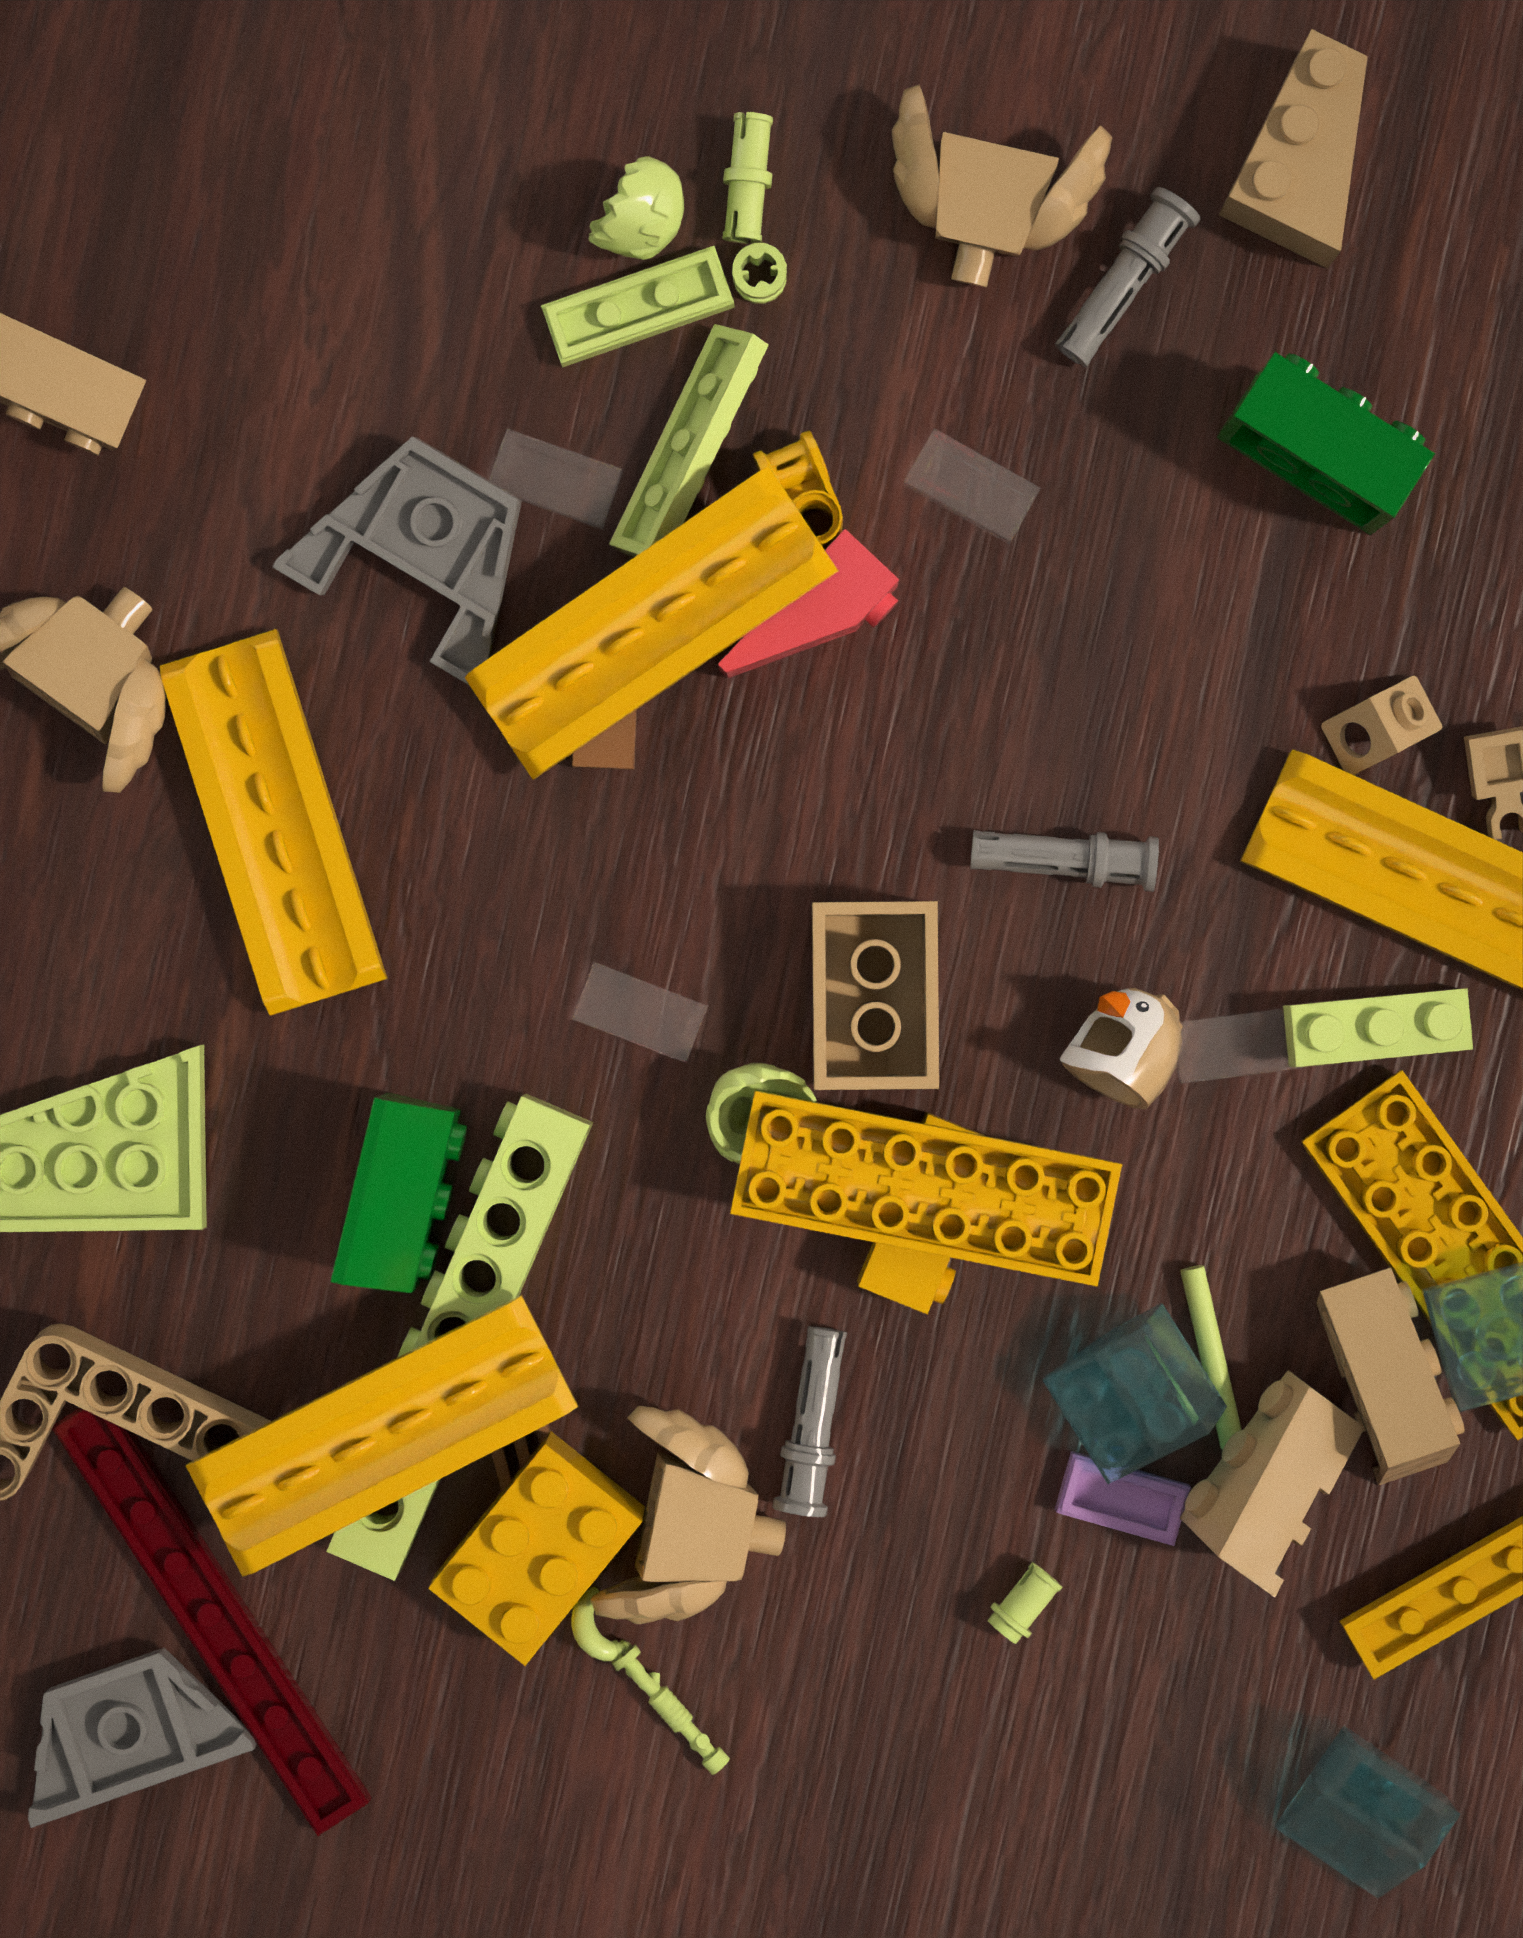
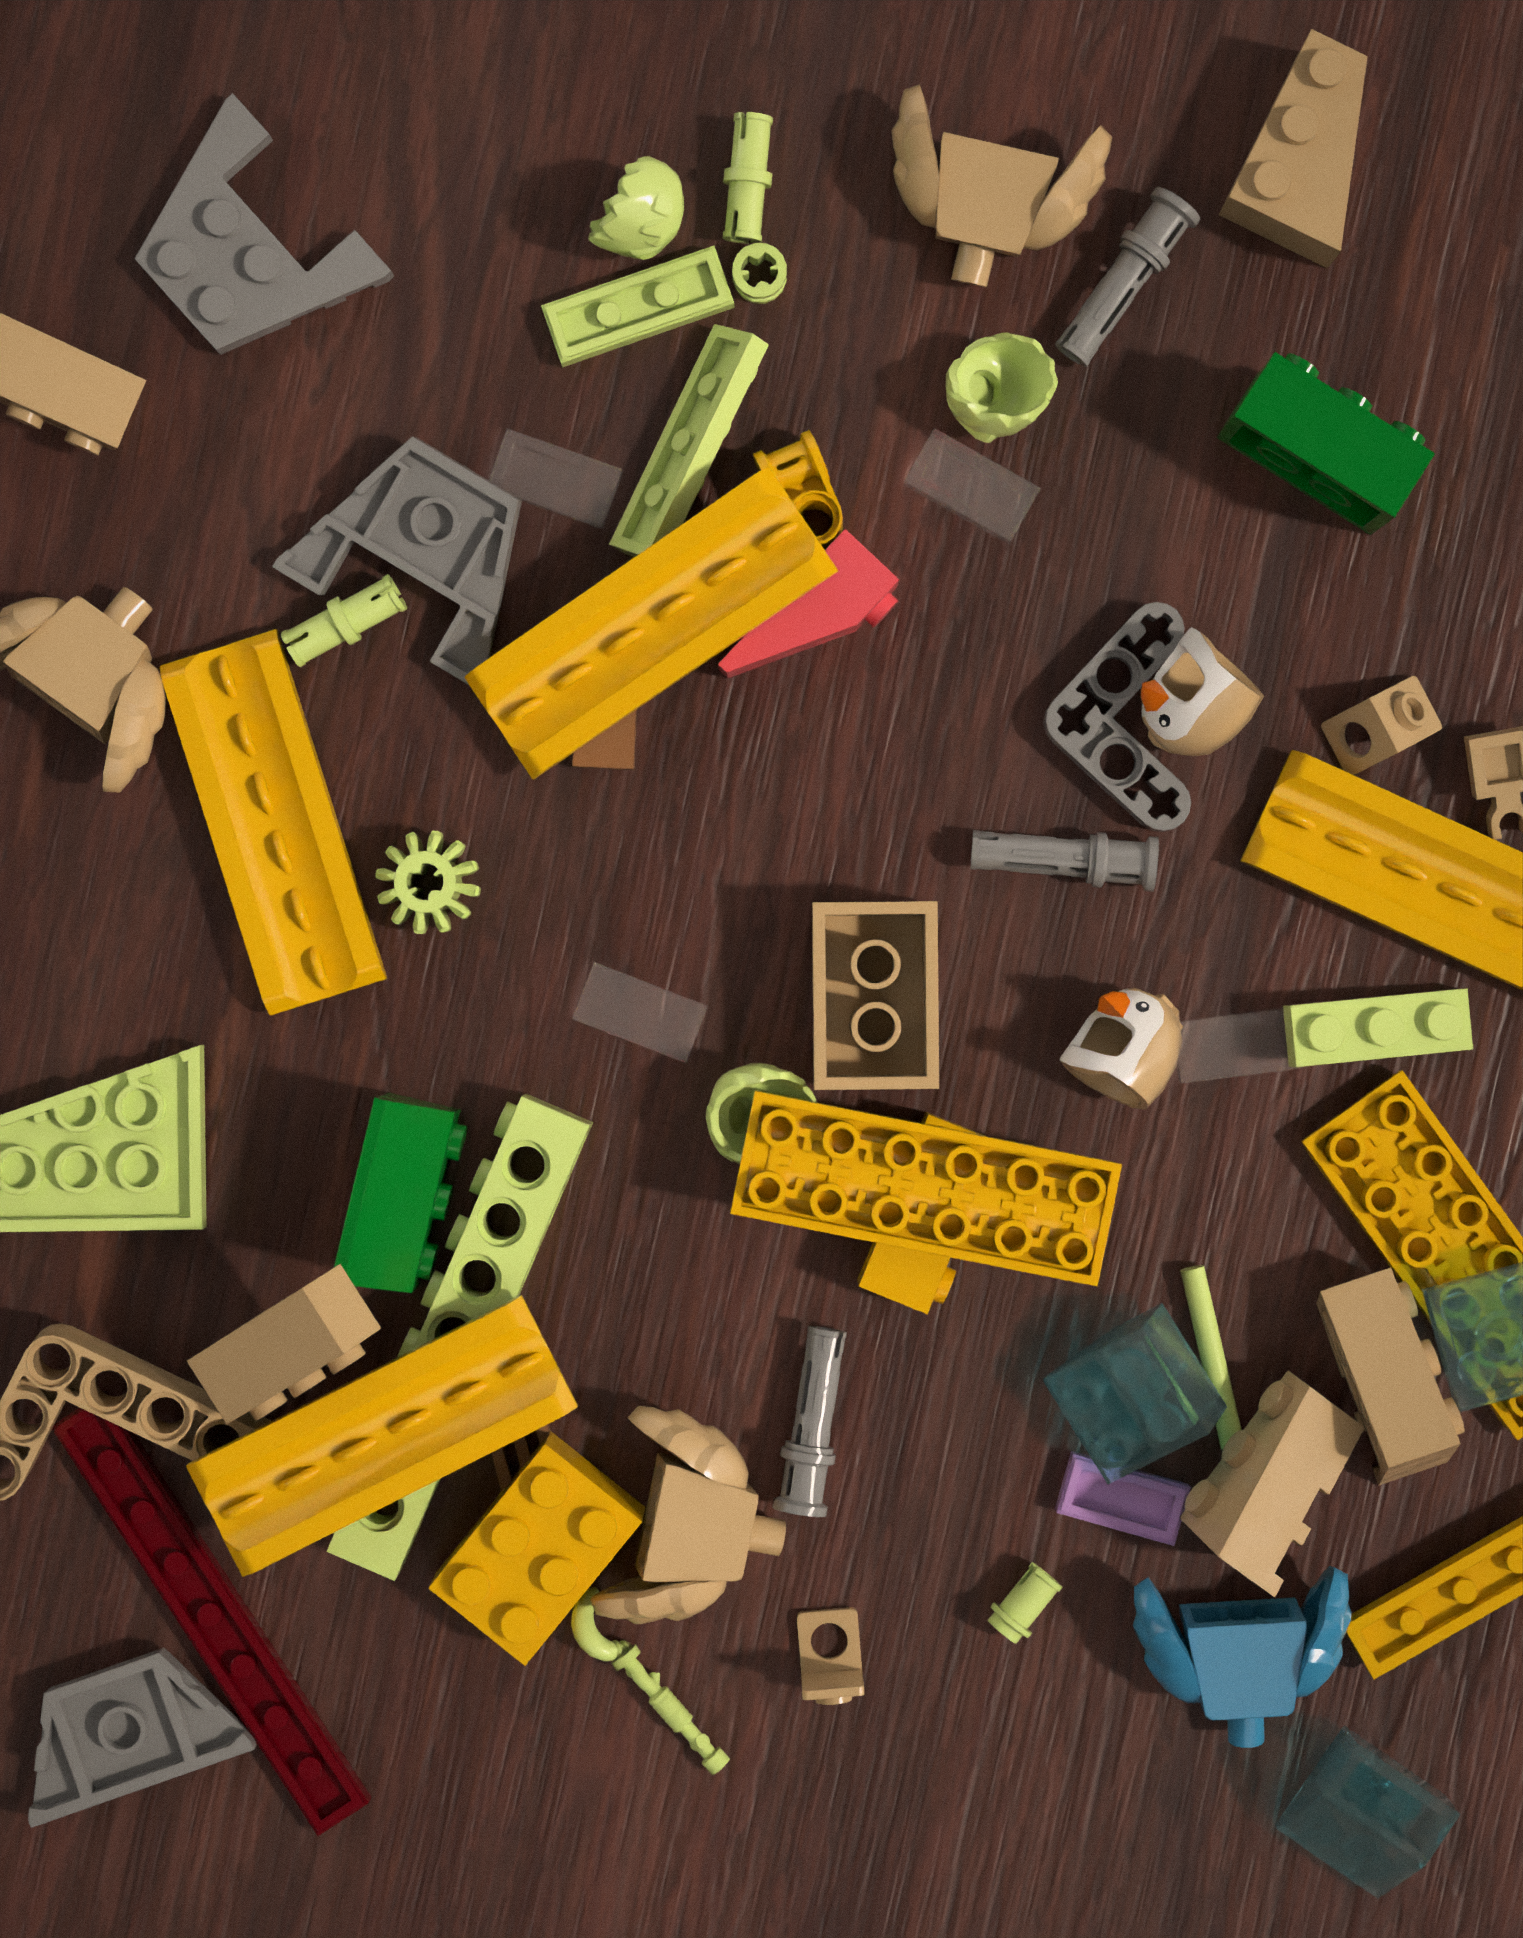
(226, 263): none -> light grey wing
(286, 1347): none -> tan wedge
(343, 620): none -> yellowish green pin
(418, 864): none -> yellowish green gear
(834, 1678): none -> tan bracket
(1000, 385): none -> yellowish green hair
(1105, 731): none -> light grey beam
(1197, 699): none -> piece
(1245, 1654): none -> dark azure torso

